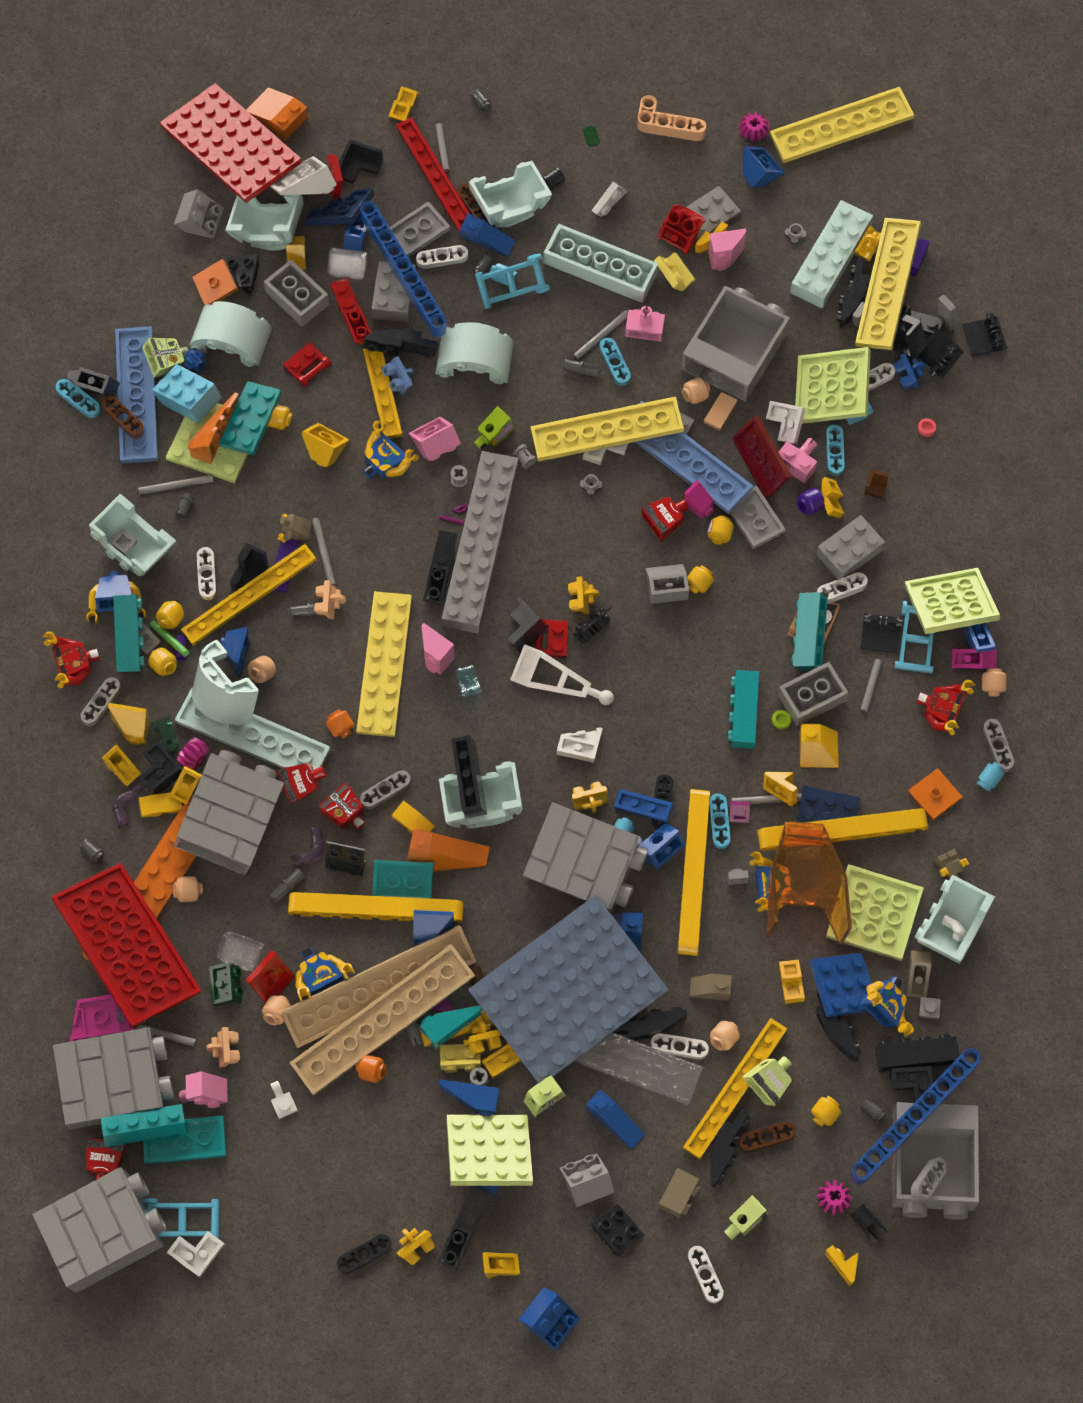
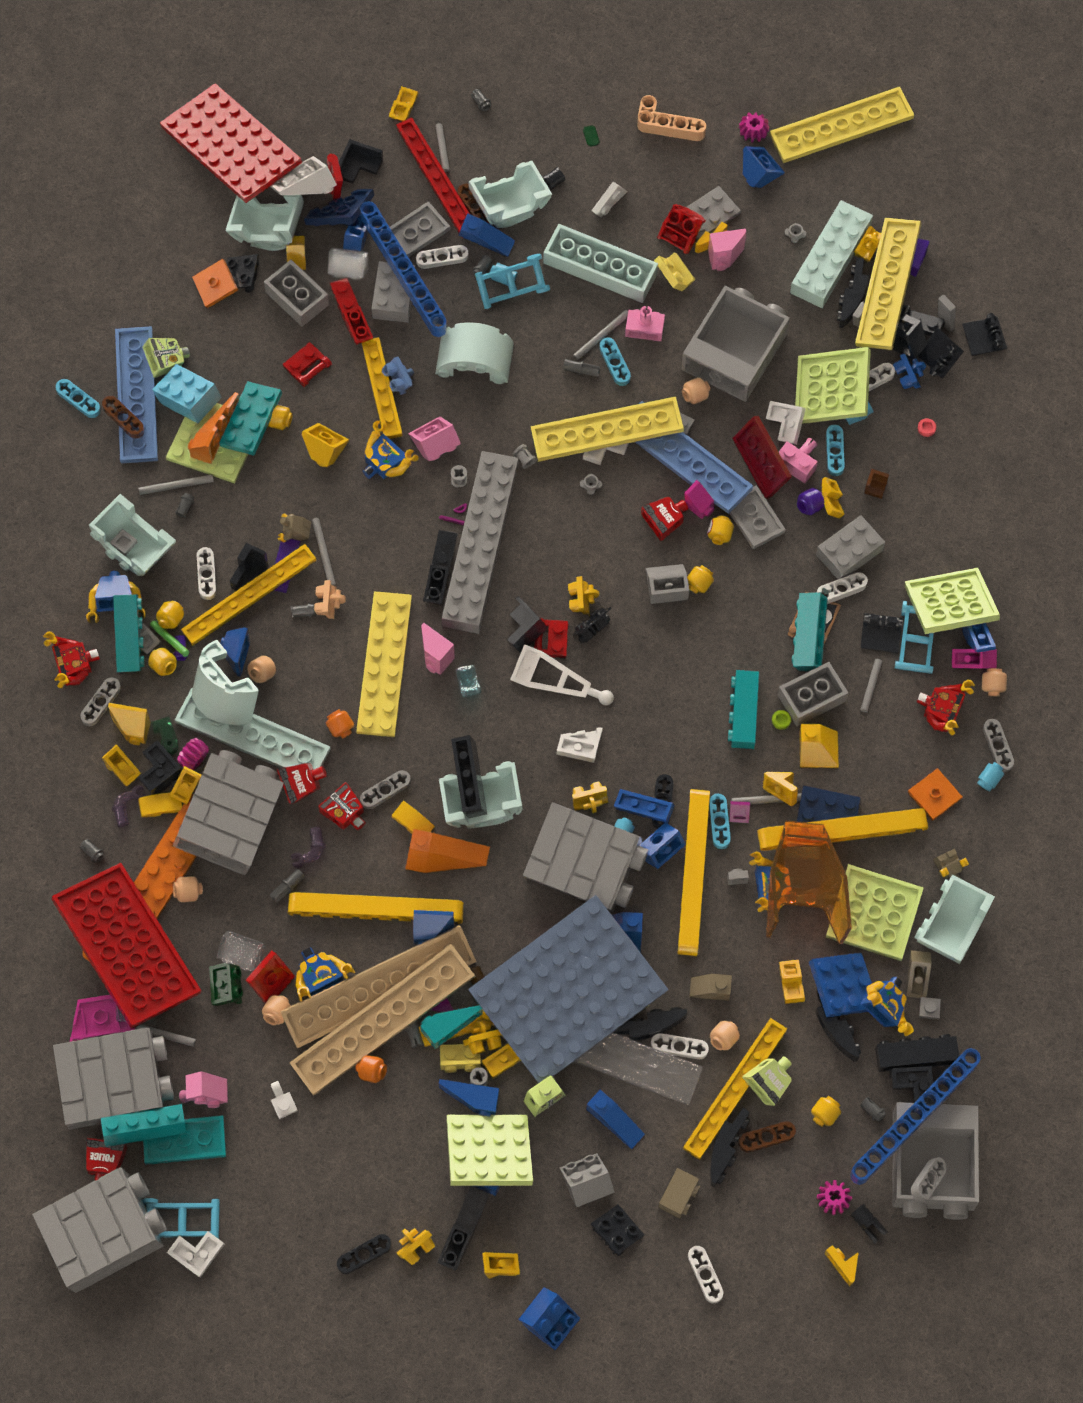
(93, 382): black hinge -> none
(194, 360): blue gear -> none
(199, 214): light grey slope -> none
(221, 1048): light nougat hips -> none
(232, 330): light aqua cylinder -> none
(279, 112): orange slope -> none
(345, 858): black hinge -> none
(394, 340): black slope -> none
(403, 879): teal tile -> none
(499, 424): lime torso -> none
(720, 411): light nougat tile -> none
(755, 1213): yellowish green torso -> none
(956, 926): white arm -> none

